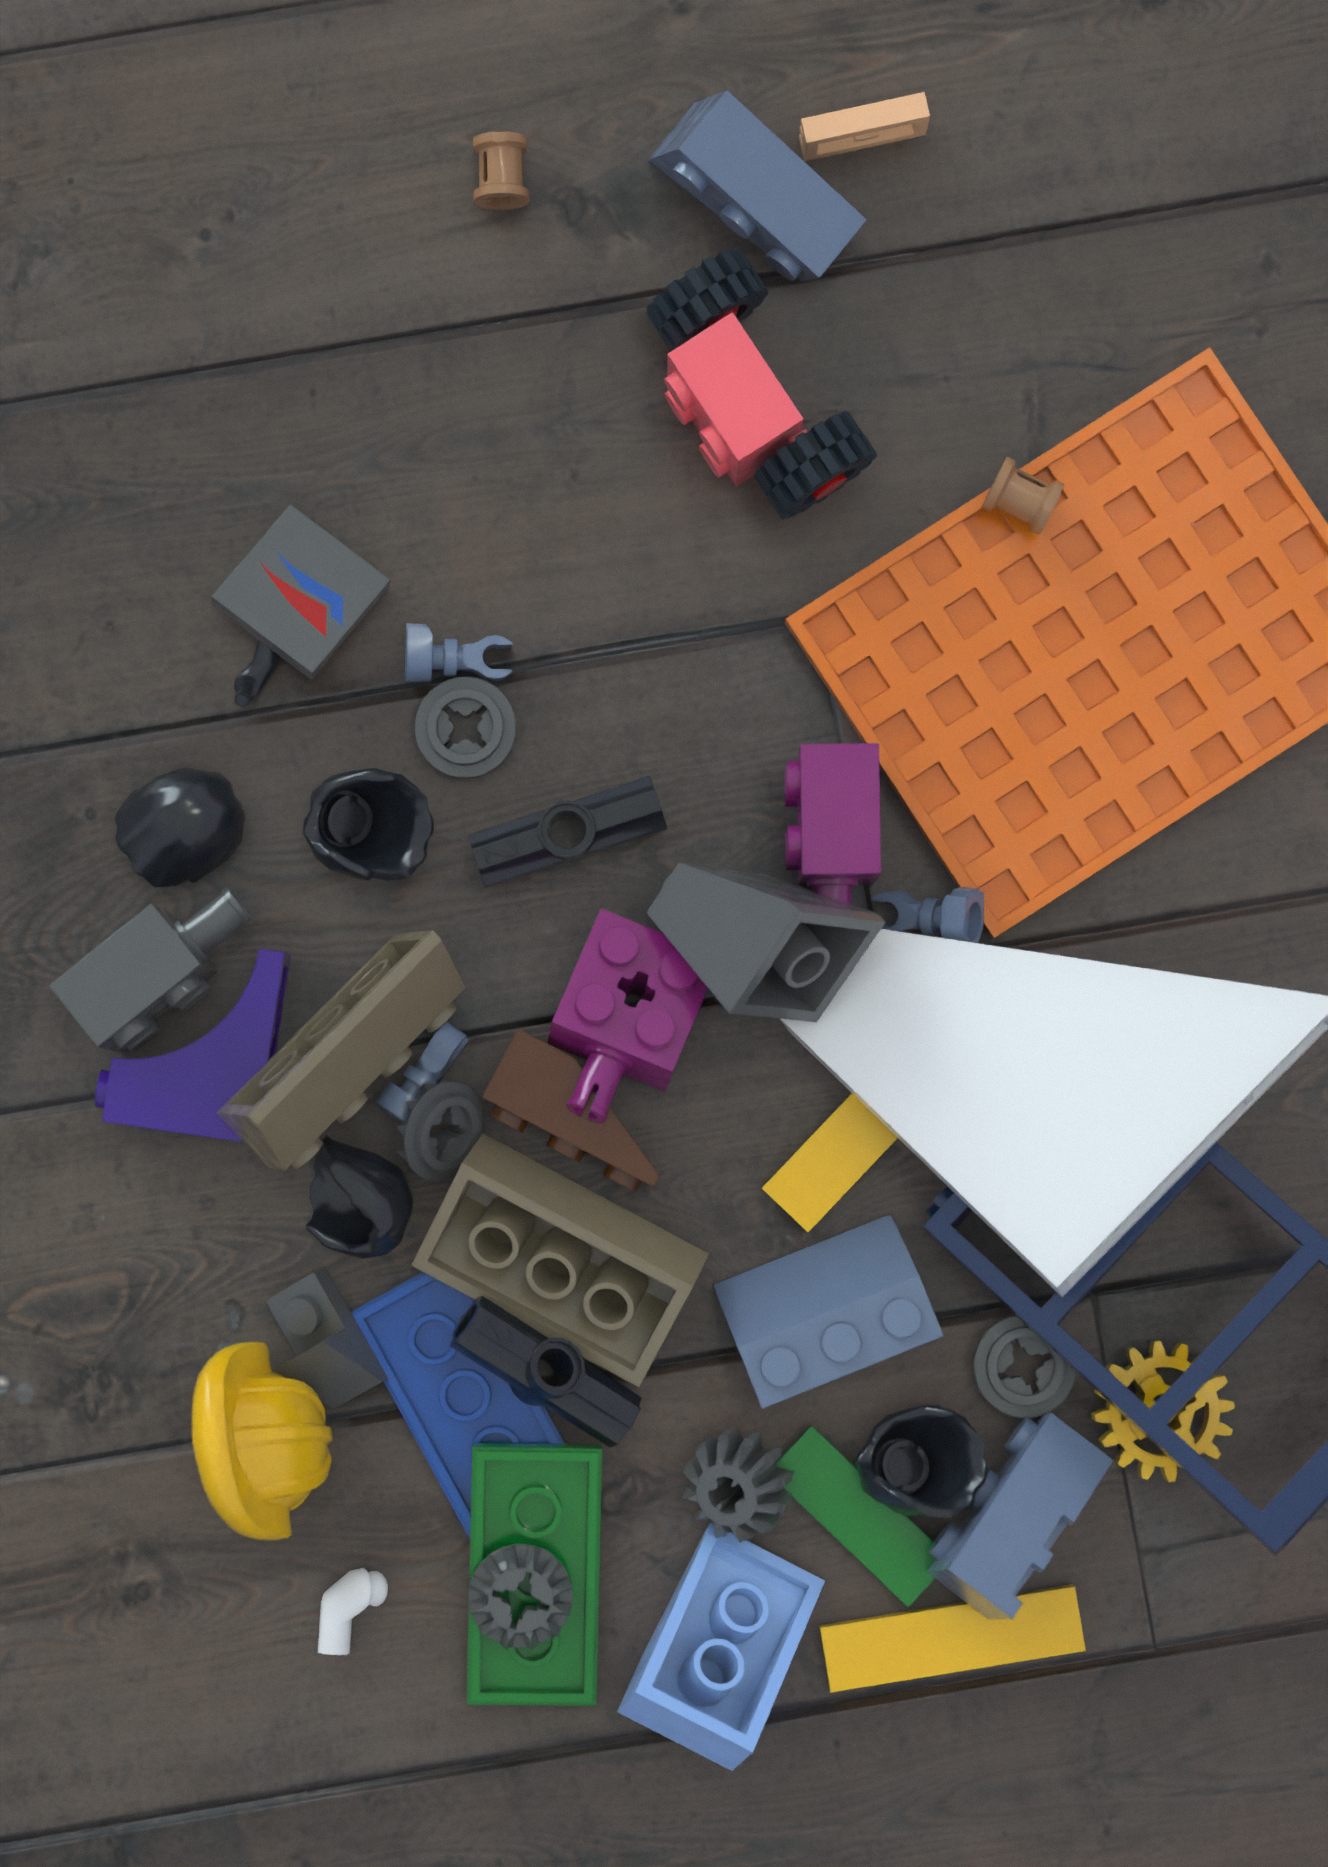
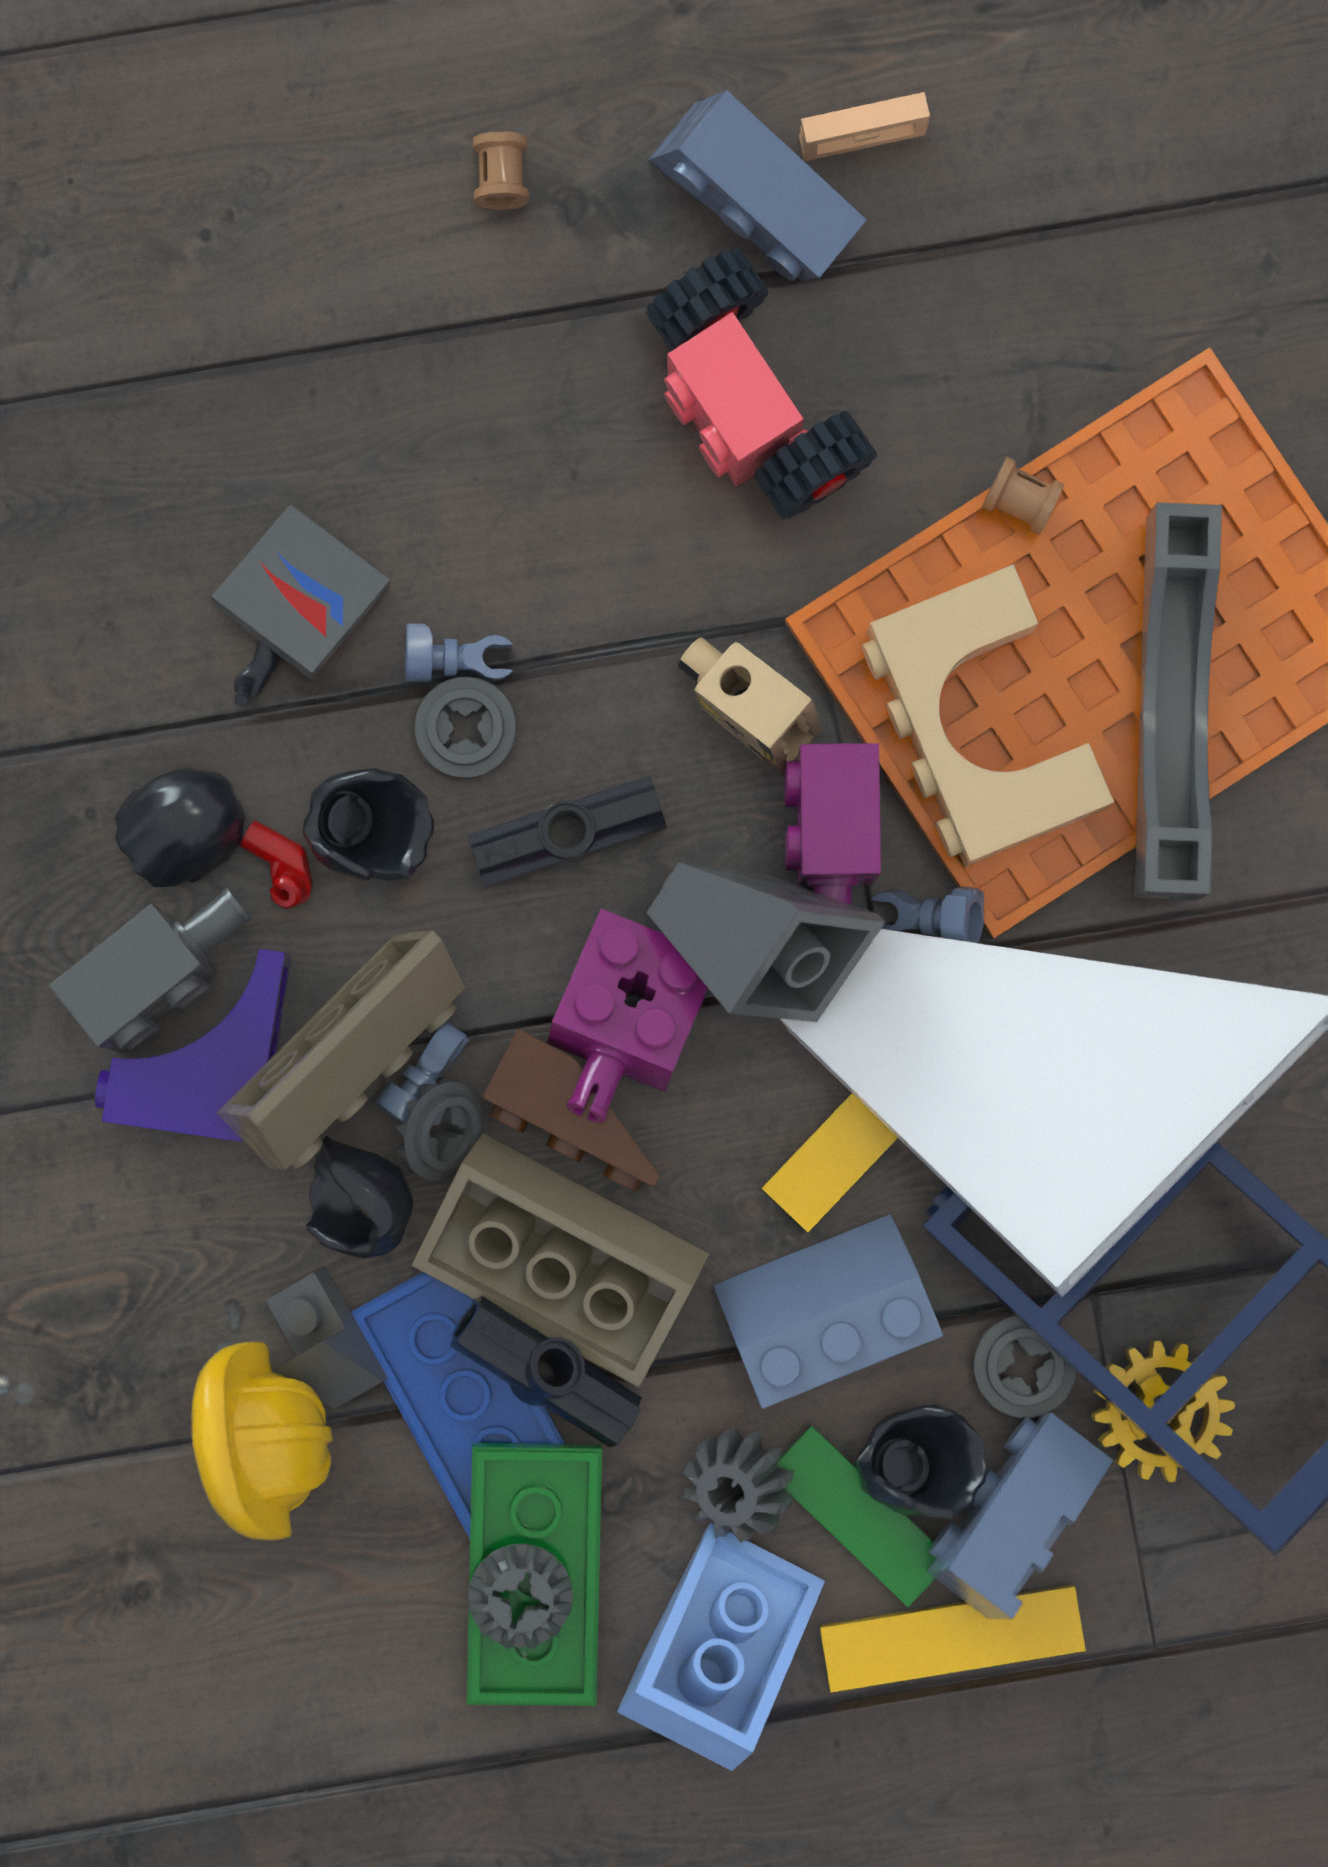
(287, 864): none -> red arm
(344, 1602): white arm -> none
(767, 717): none -> tan torso
(980, 807): none -> tan arch
(1175, 673): none -> dark grey arch

